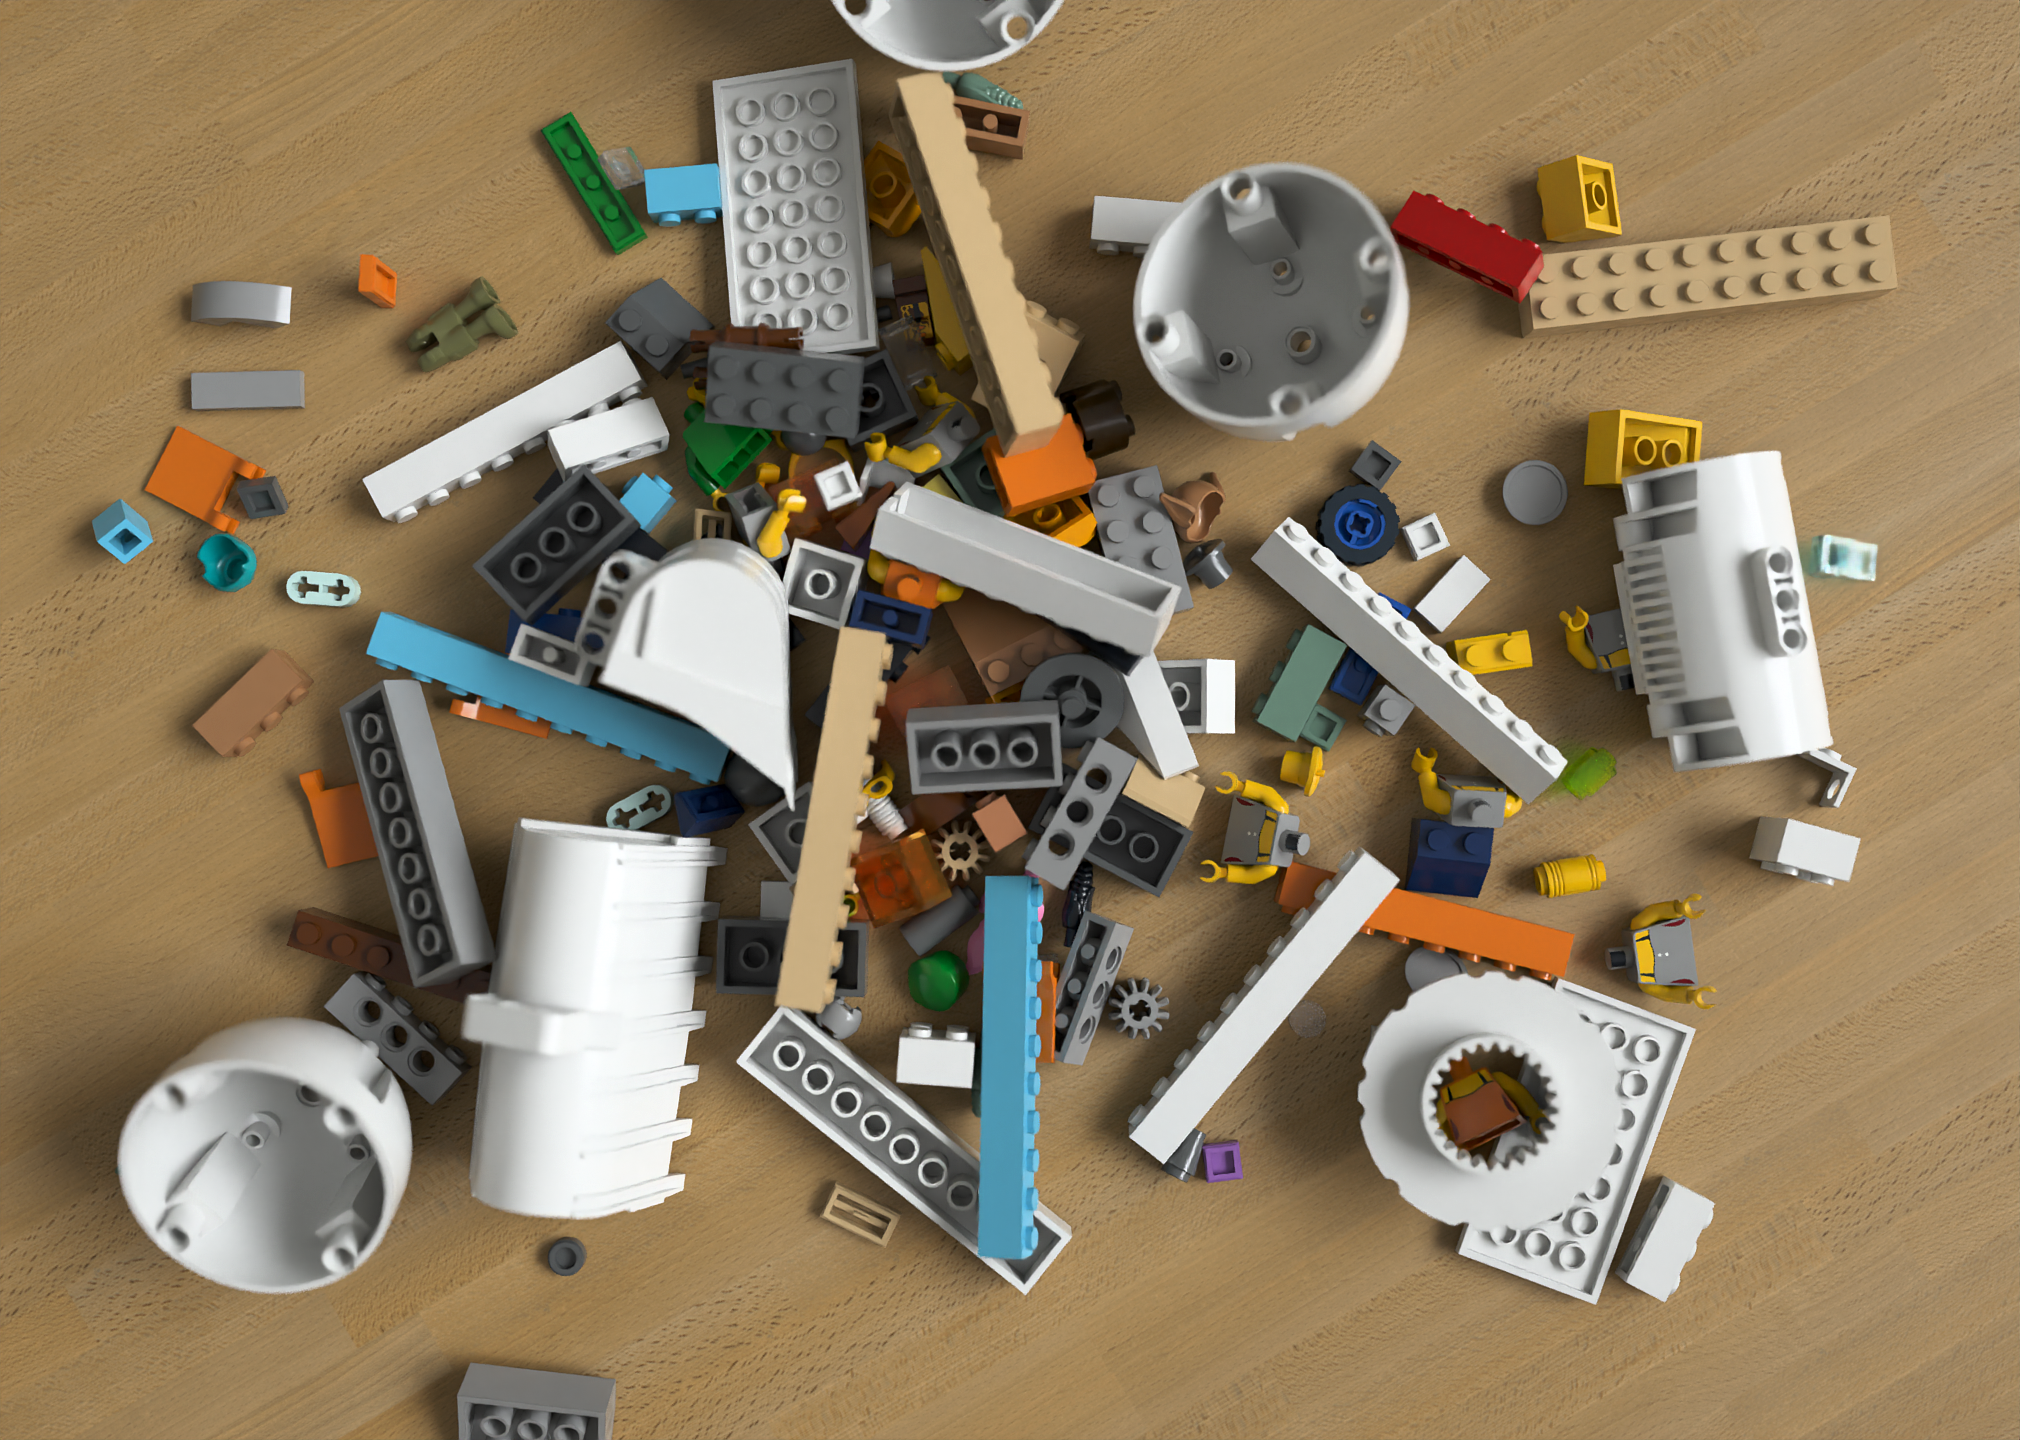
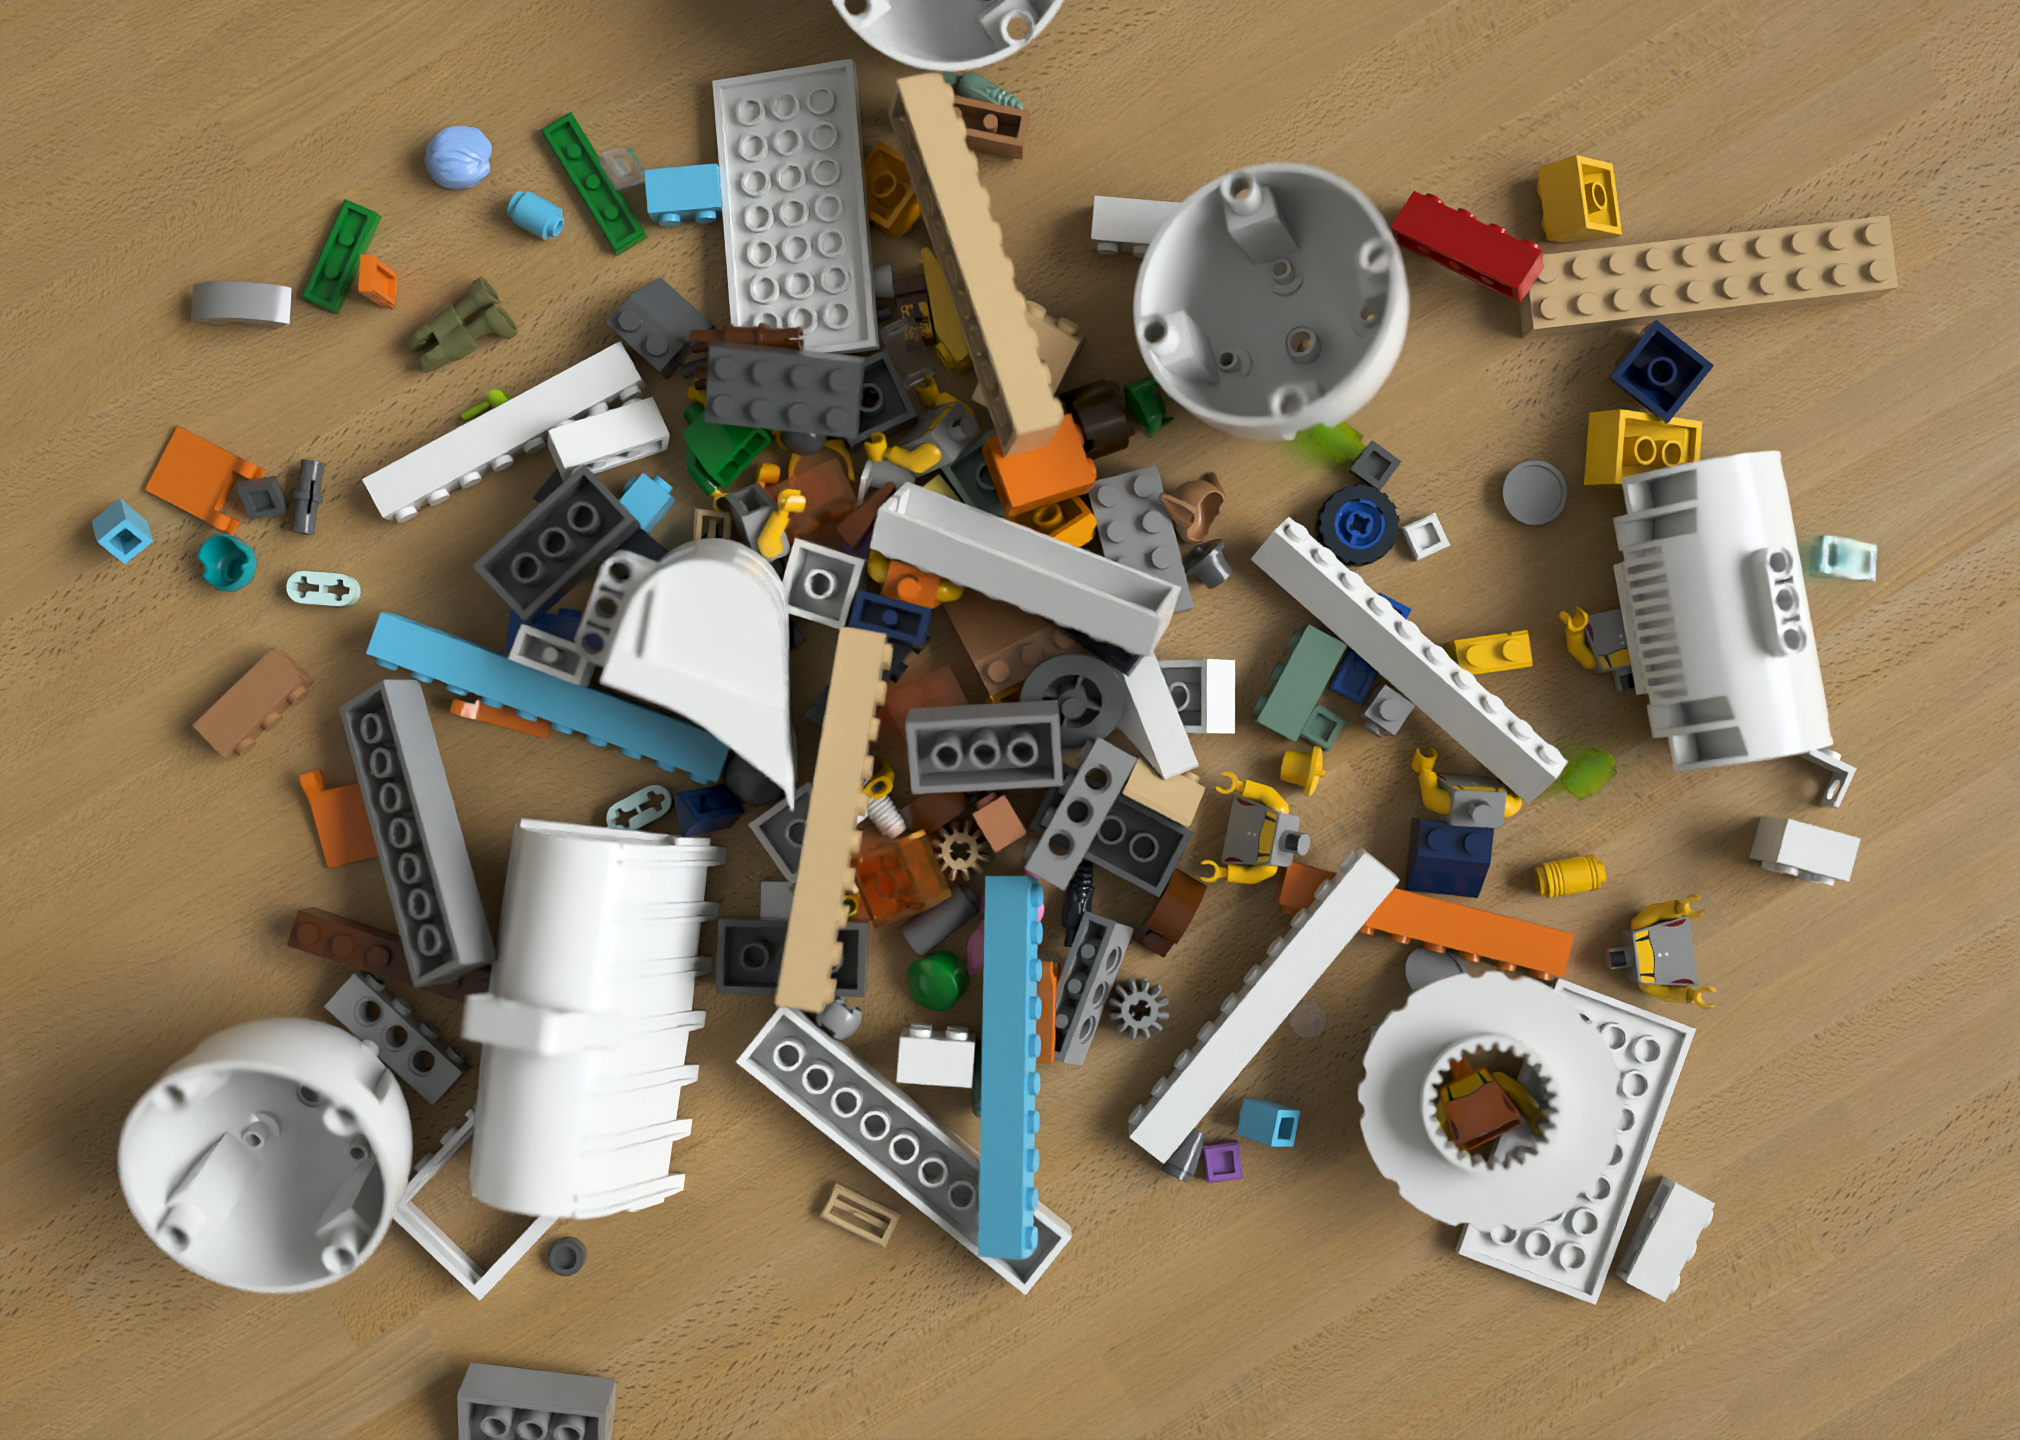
(248, 390): light grey tile -> none
(307, 497): none -> dark grey pin
(341, 256): none -> green tile
(437, 1242): none -> white window
(458, 157): none -> light blue hair
(492, 399): none -> lime hand
(535, 215): none -> medium azure brick
(838, 486): white tile -> none
(1146, 405): none -> green hair
(1171, 913): none -> reddish brown brick
(1268, 1122): none -> medium azure brick
(1338, 442): none -> clear neon green brick
(1451, 594): white tile -> none
(1660, 371): none -> dark blue slope

